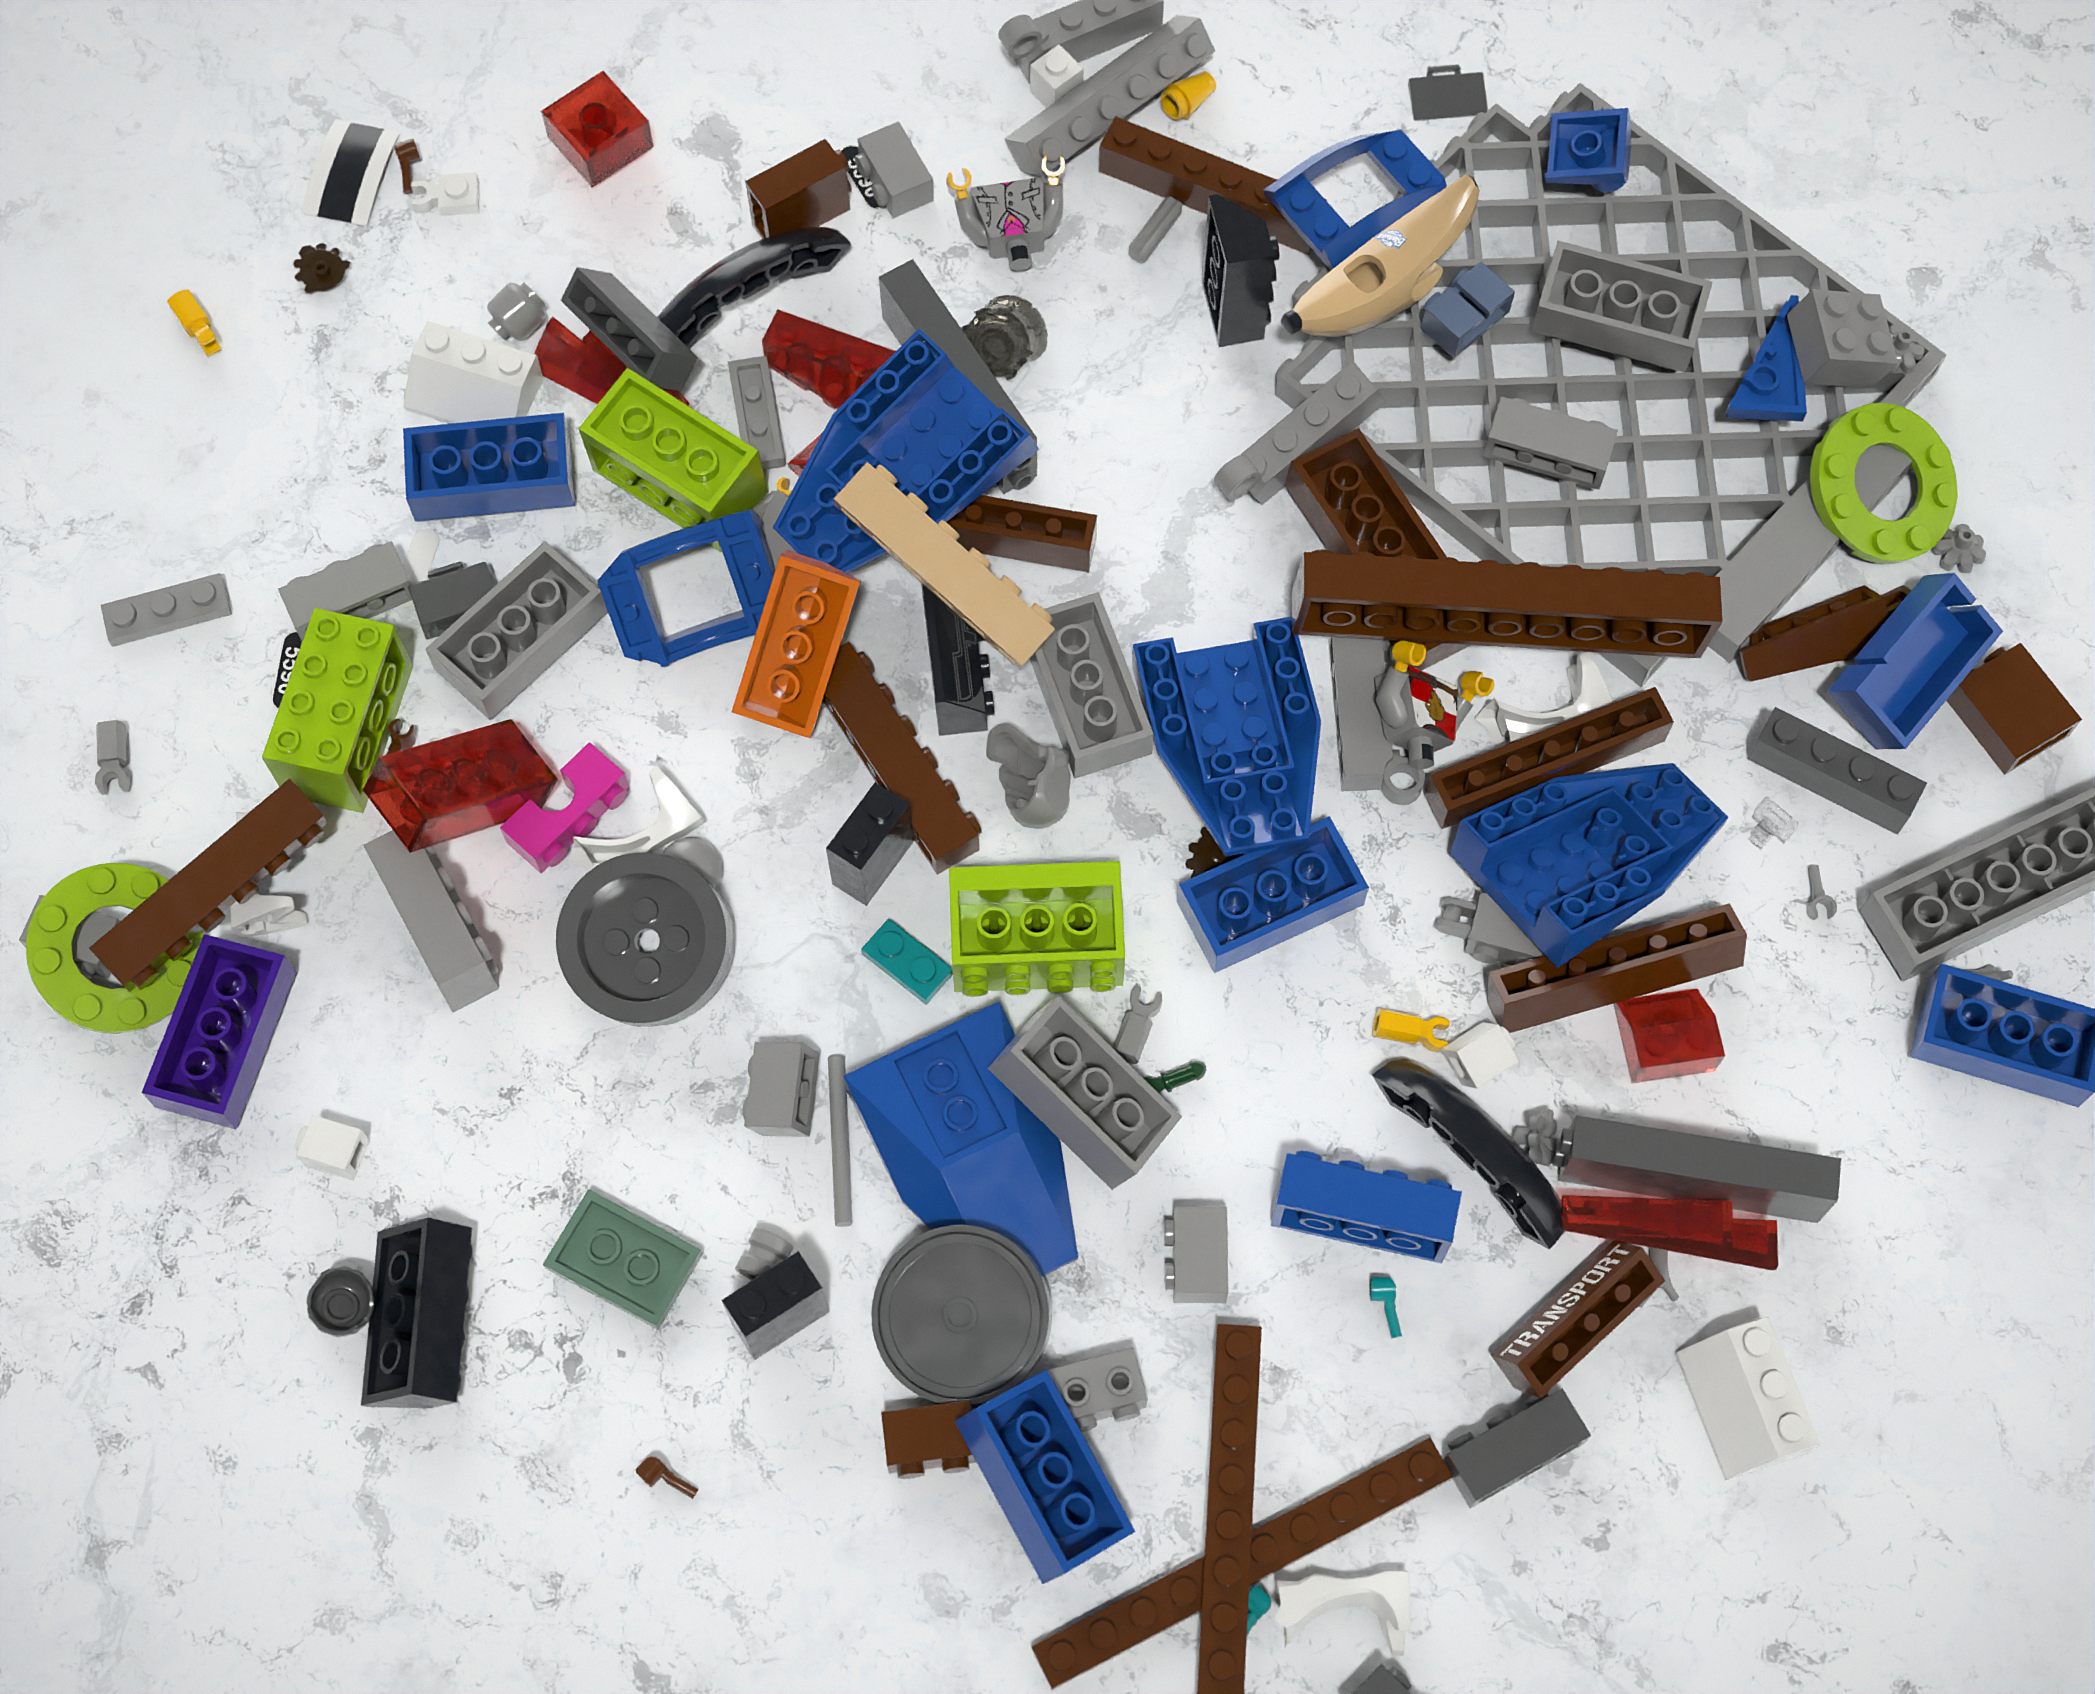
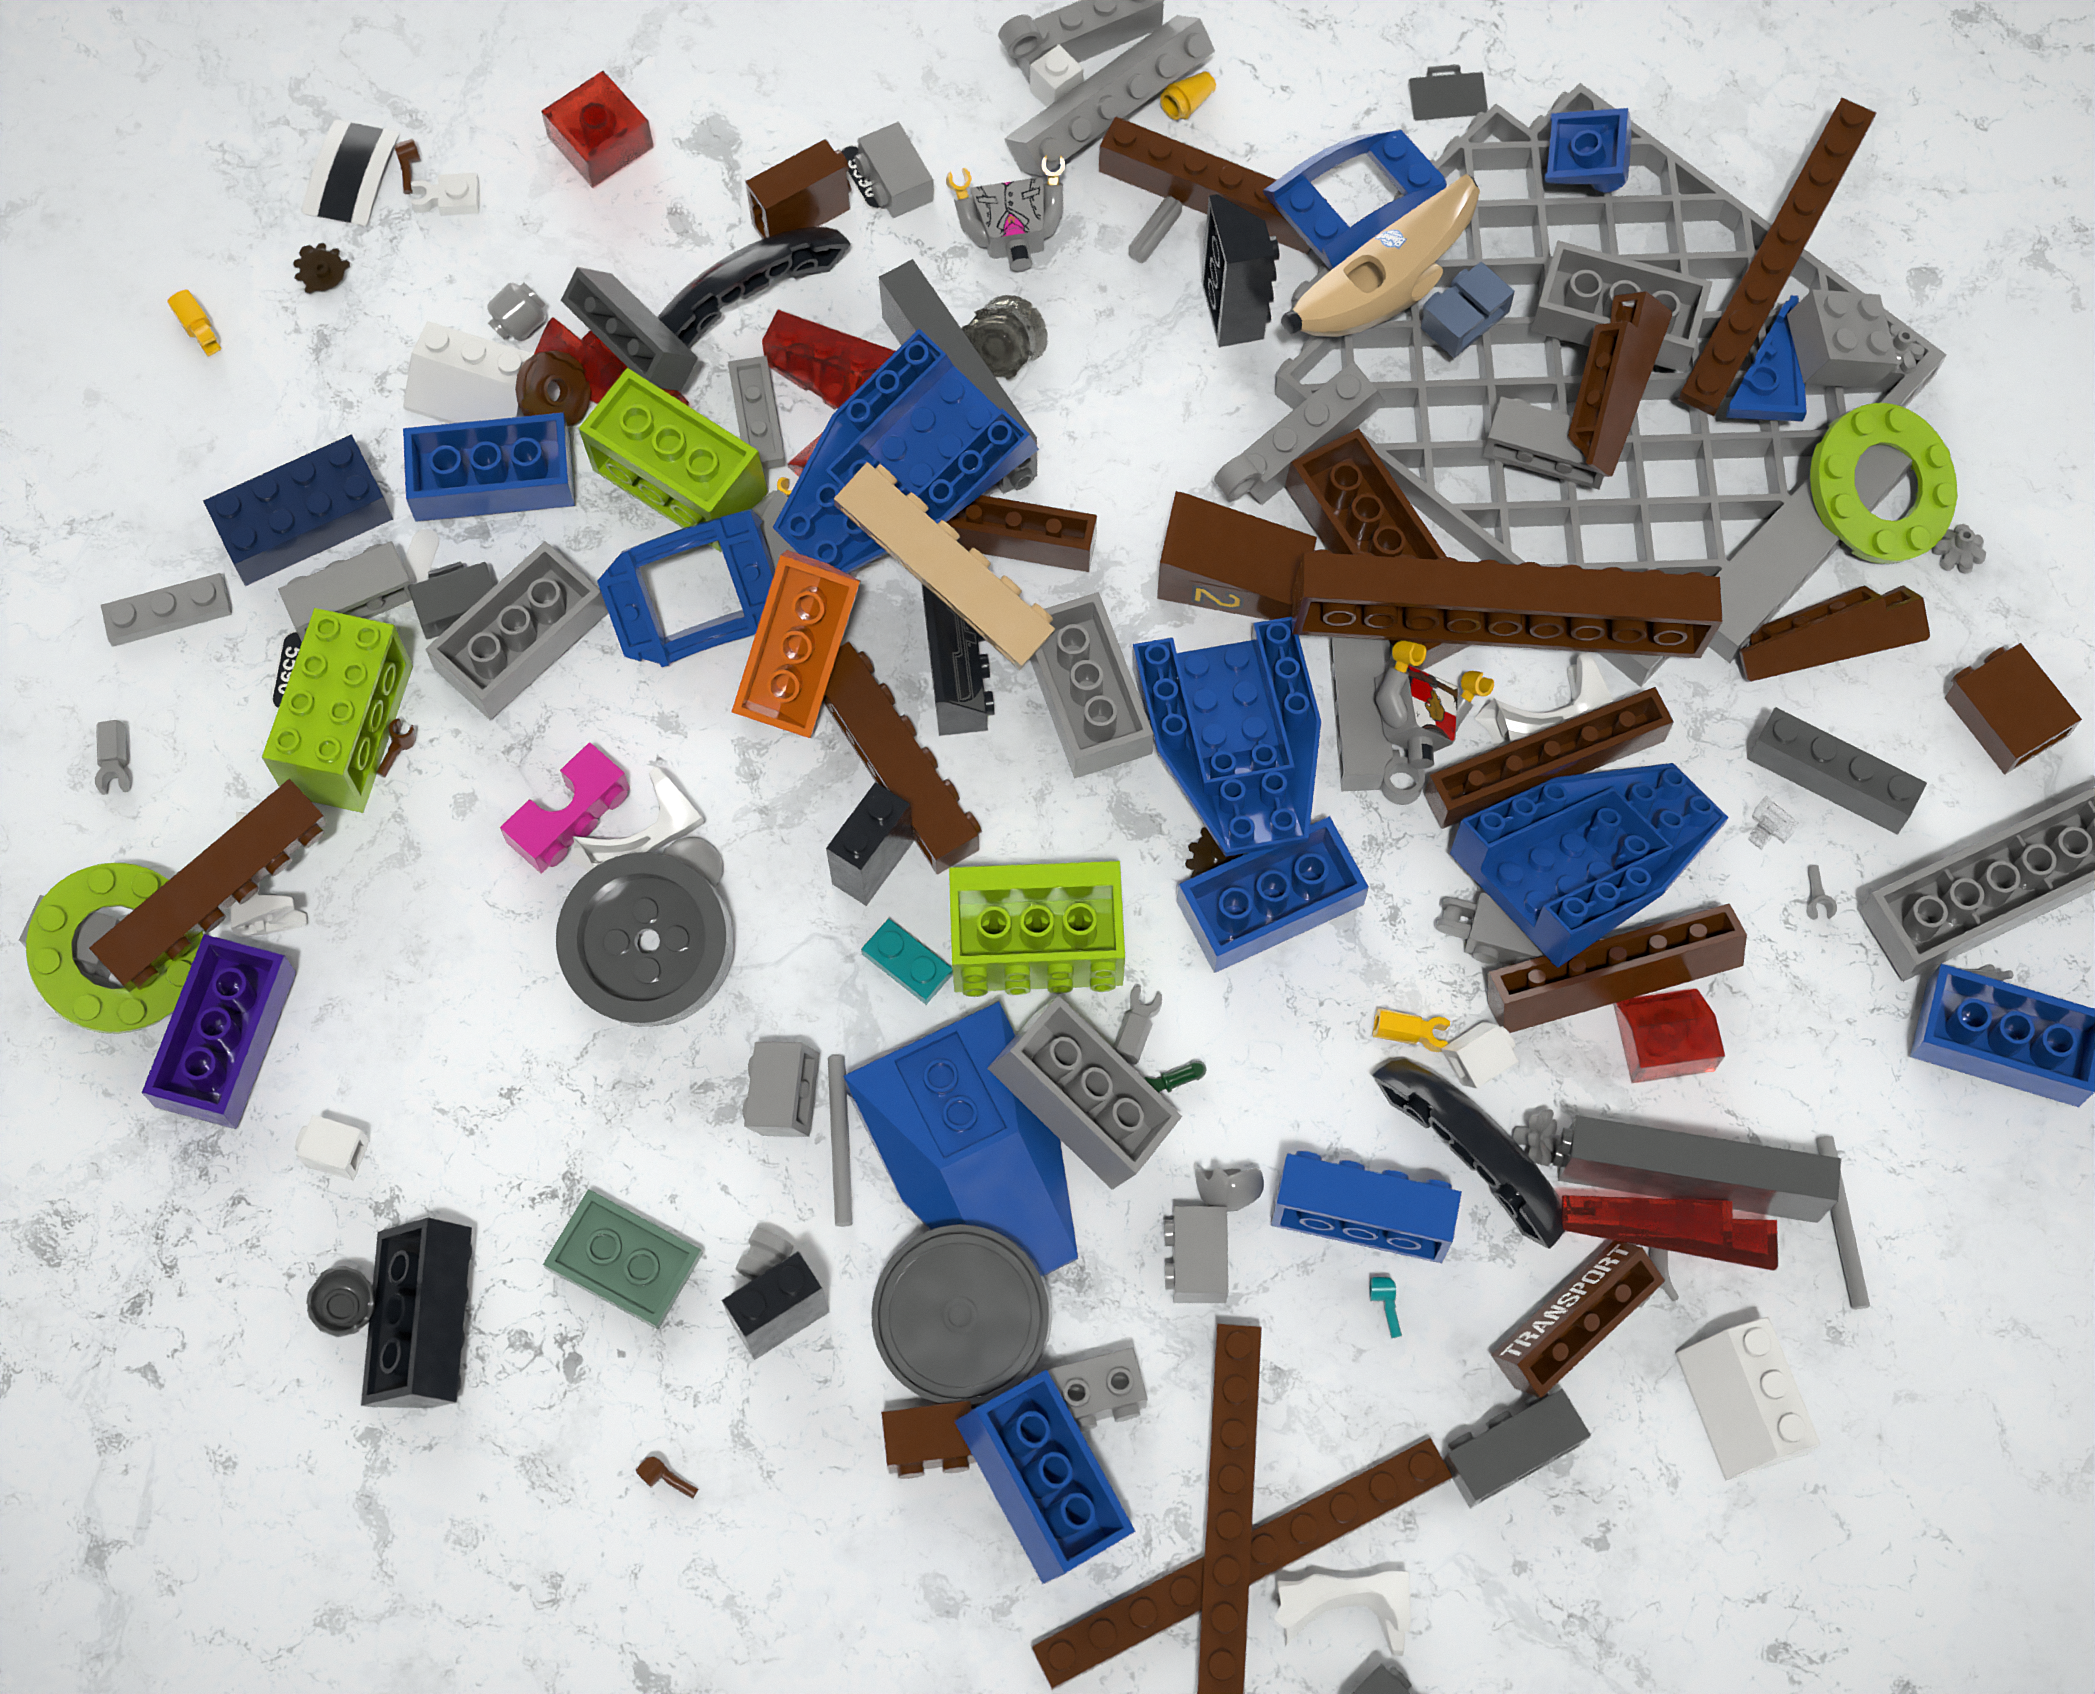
(298, 510): none -> dark blue brick
(435, 920): light grey brick -> none
(458, 784): clear red brick -> none
(533, 386): none -> reddish brown tile
(1032, 776): light grey head -> none
(1229, 560): none -> reddish brown slope
(1229, 1187): none -> light grey hair
(1258, 1605): teal hand -> none
(1616, 377): none -> reddish brown wedge
(1777, 257): none -> reddish brown plate
(1846, 1236): none -> light grey bar
(1915, 661): blue piece -> none

